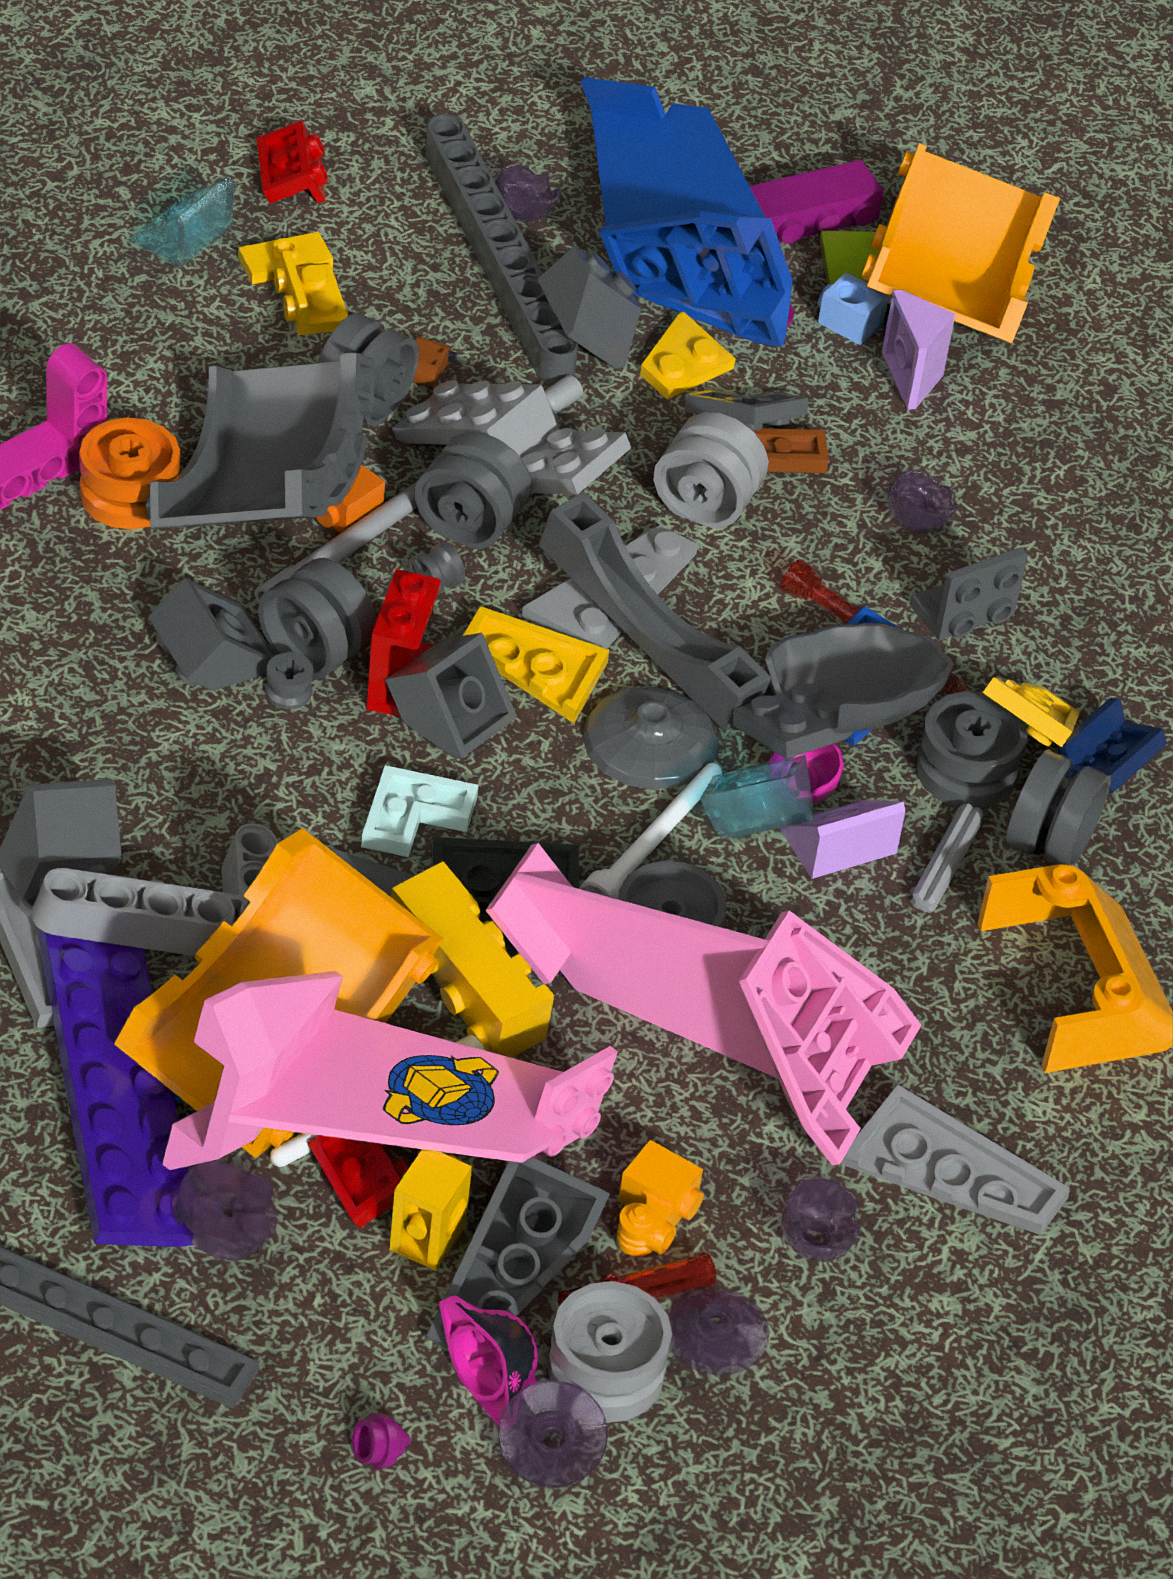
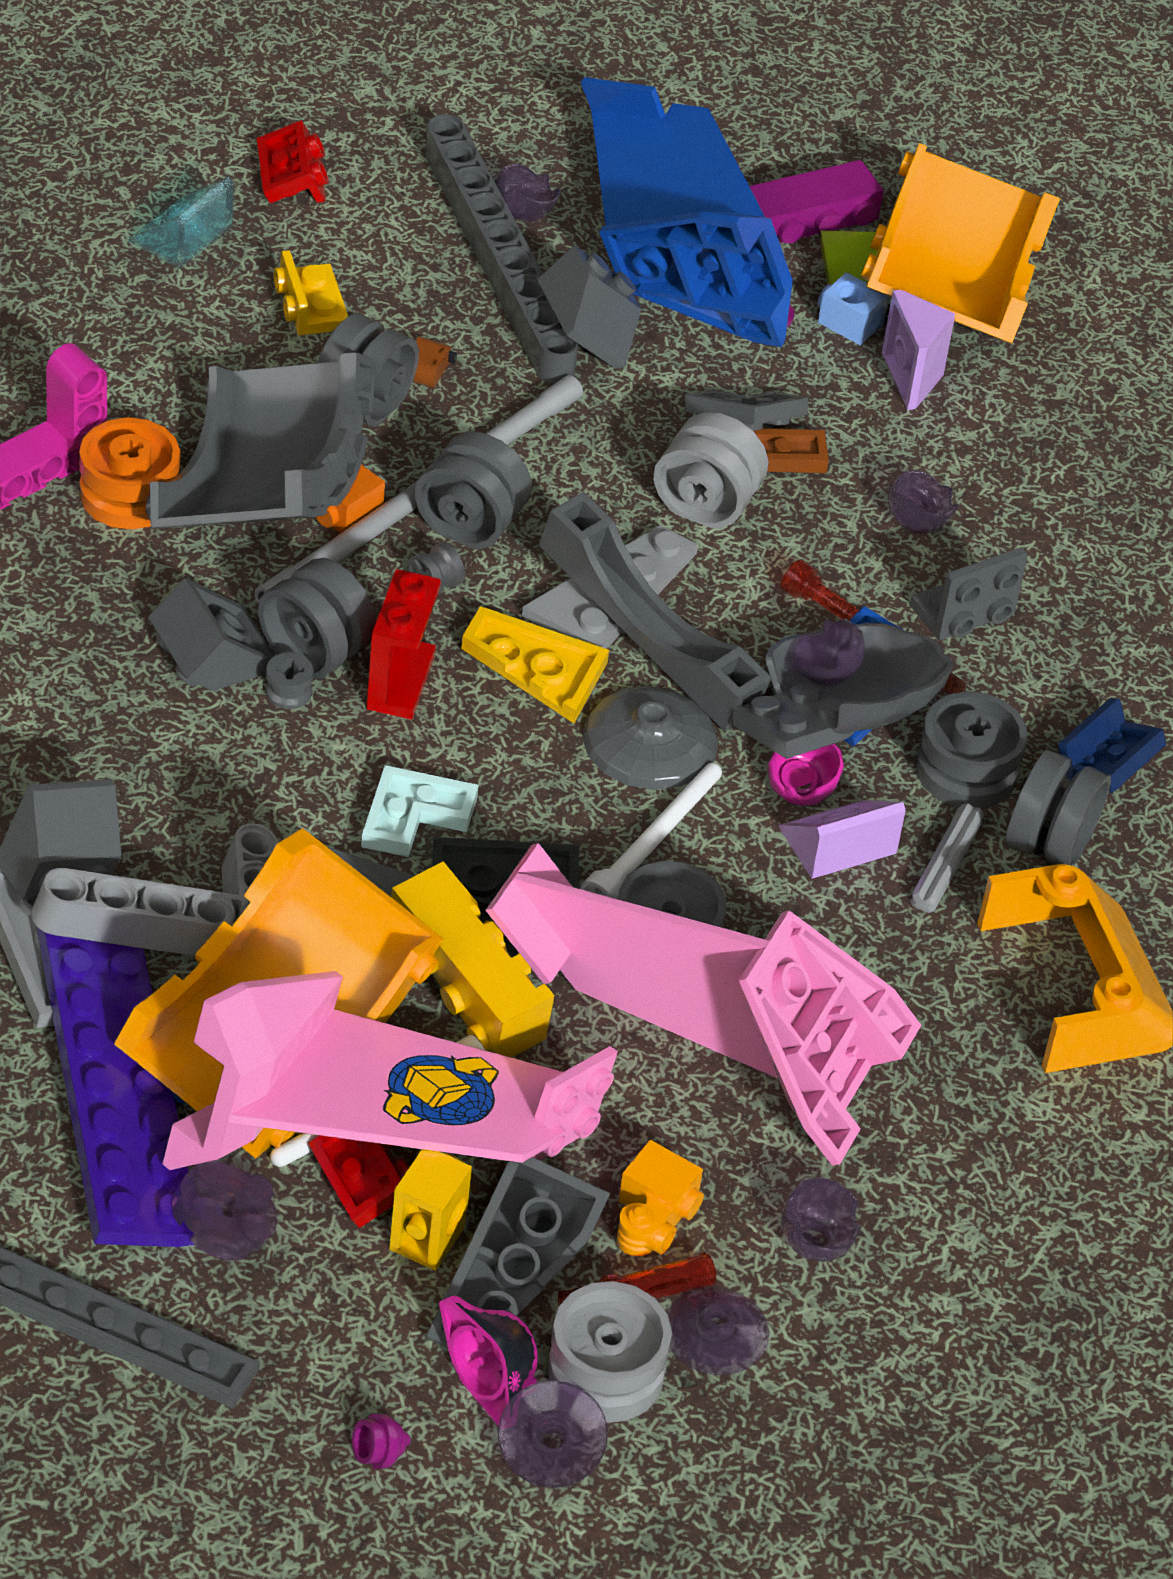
(263, 257): yellow plate -> none
(453, 694): dark grey slope -> none
(522, 419): light grey bracket -> none
(684, 358): yellow wing -> none
(759, 798): clear light blue slope -> none
(831, 656): none -> clear purple hair
(948, 1161): light grey wing -> none
(1047, 714): yellow wing -> none

